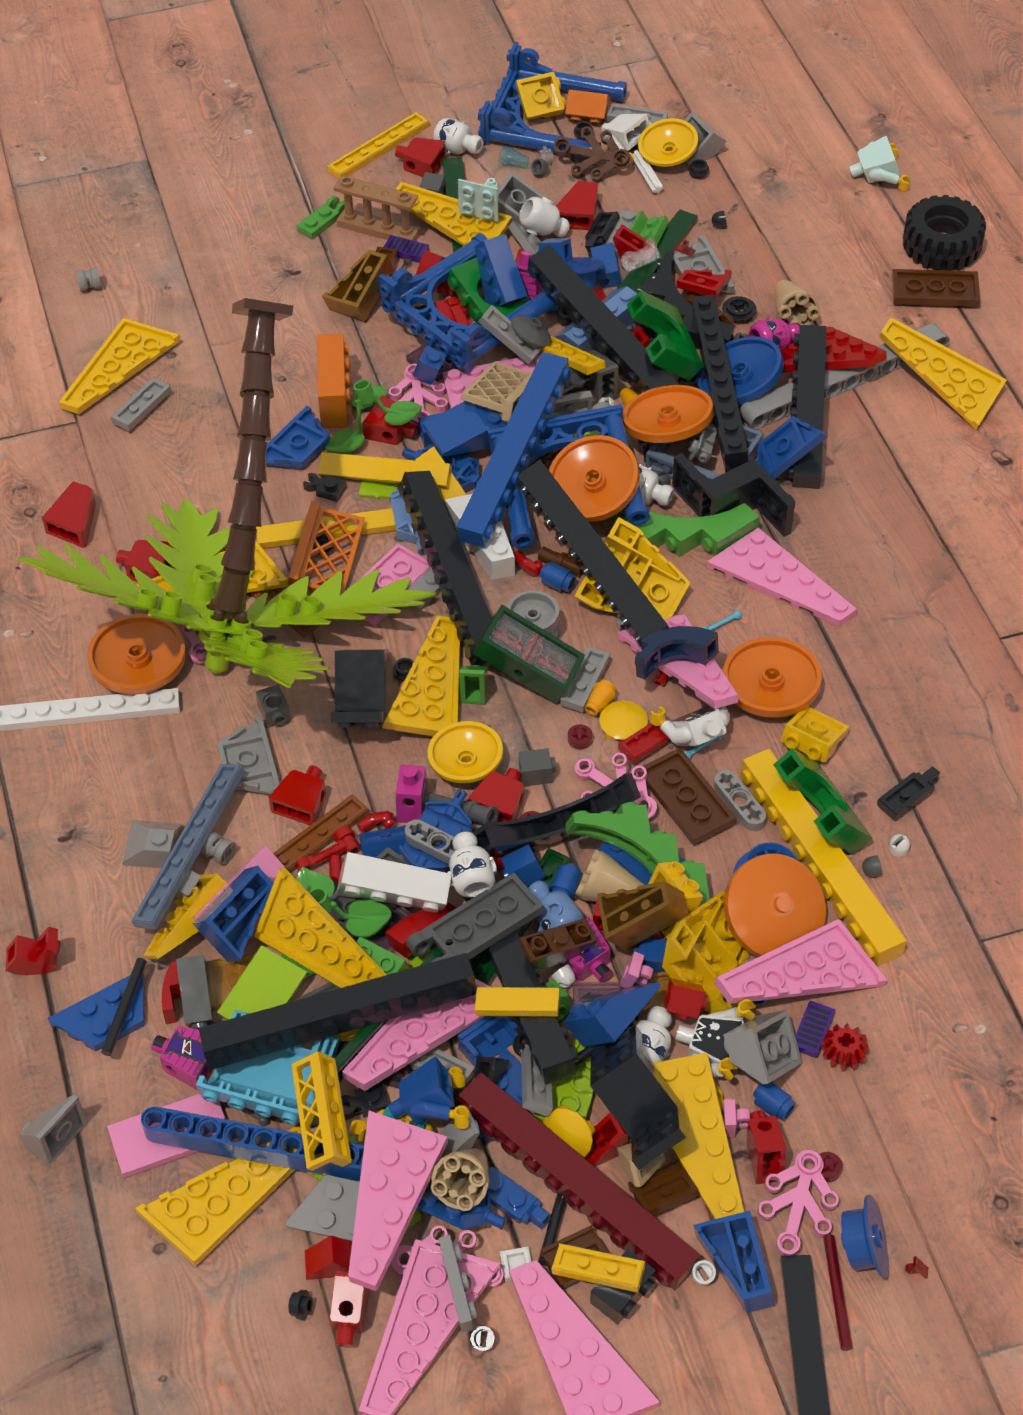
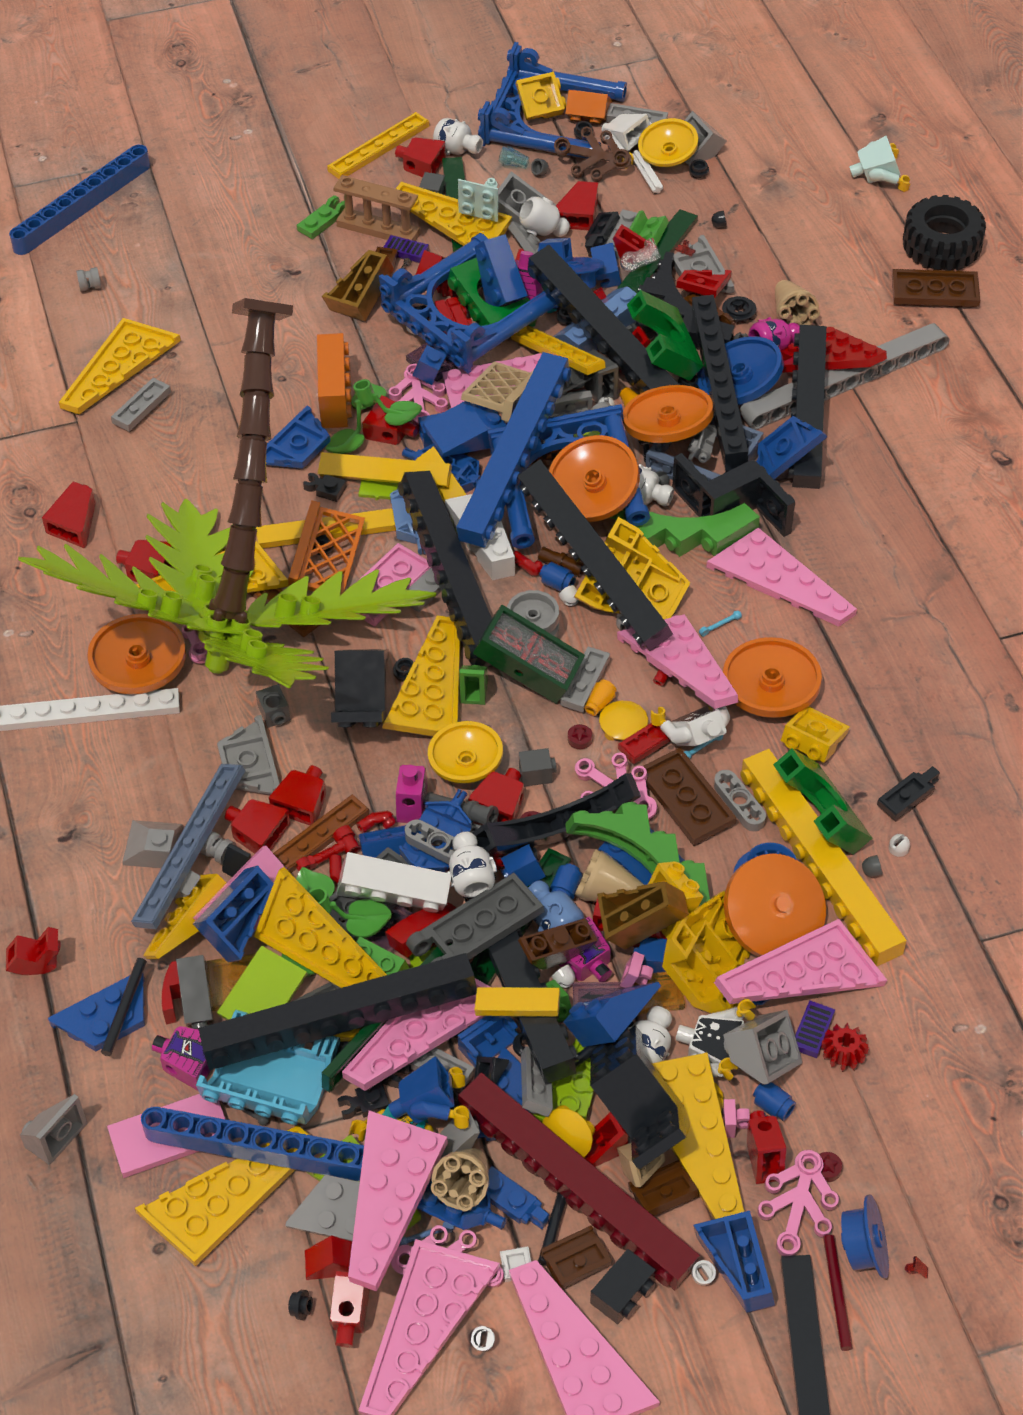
(79, 199): none -> blue beam
(234, 860): none -> black slope
(258, 824): none -> red torso
(329, 1107): yellow fence -> none
(405, 1240): none -> medium blue hinge
(458, 1283): light grey plate -> none
(501, 328): light grey plate -> none
(530, 330): dark grey dish -> none
(546, 154): clear plate -> none
(567, 596): none -> white hinge
(598, 1267): yellow tile -> none
(676, 643): dark blue arch -> none
(684, 999): red brick -> none
(958, 380): yellow wing -> none

